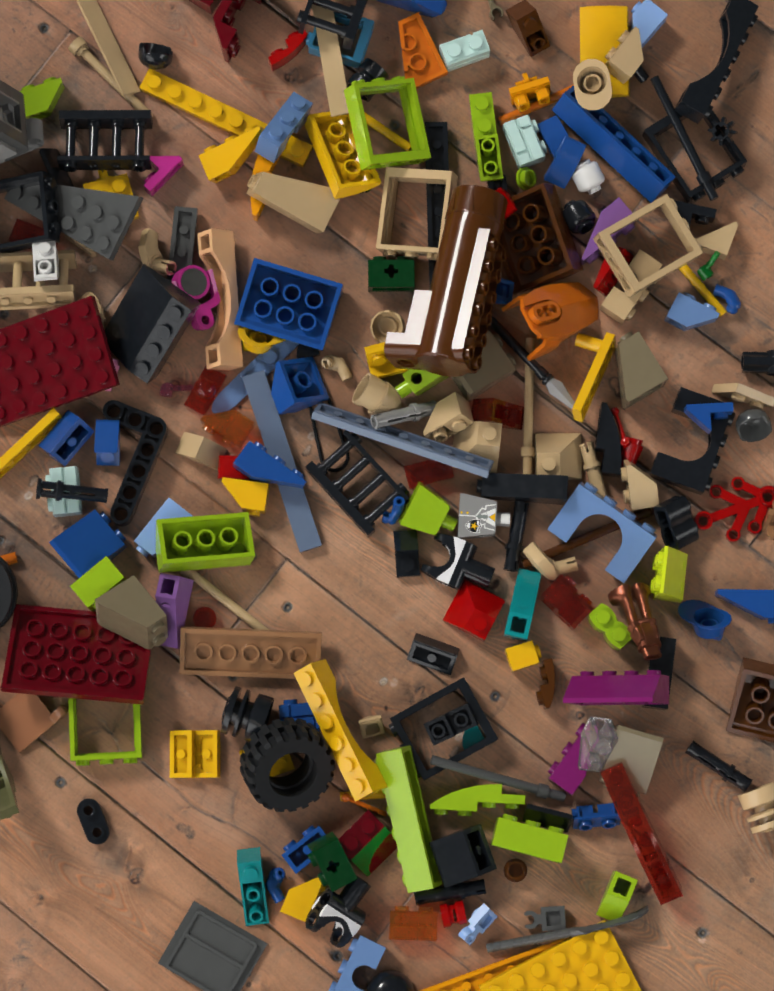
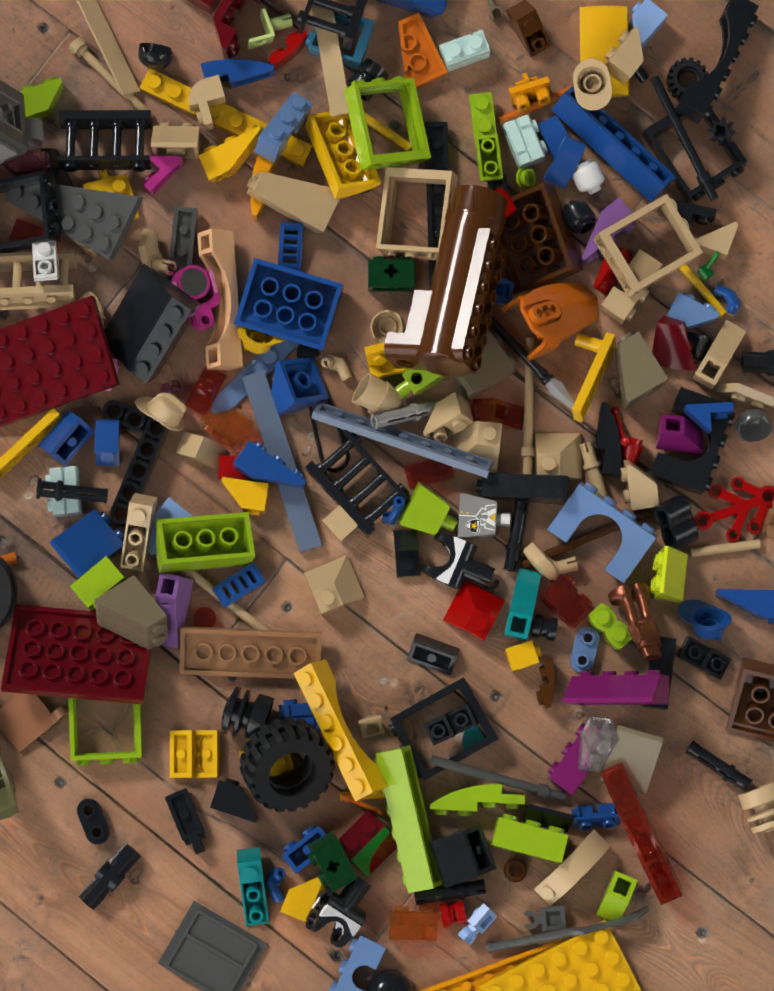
(29, 162): none -> clear pink slope
(109, 876): none -> black piece
(138, 531): none -> tan slope
(163, 408): none -> tan piece
(176, 140): none -> tan slope
(186, 819): none -> black hinge
(203, 95): none -> tan brick
(233, 800): none -> black slope
(237, 71): none -> blue slope
(256, 576): none -> blue slope
(270, 25): none -> yellowish green bracket
(290, 226): none -> blue slope
(334, 585): none -> tan slope
(339, 524): none -> tan panel
(544, 627): none -> black wheel
(572, 868): none -> tan arch
(584, 649): none -> medium blue plate
(672, 345): none -> dark red slope
(678, 434): none -> magenta slope
(679, 68): none -> black tyre
(700, 344): none -> black slope
(703, 657): none -> black slope
(719, 355): none -> tan slope
(725, 548): none -> tan bar

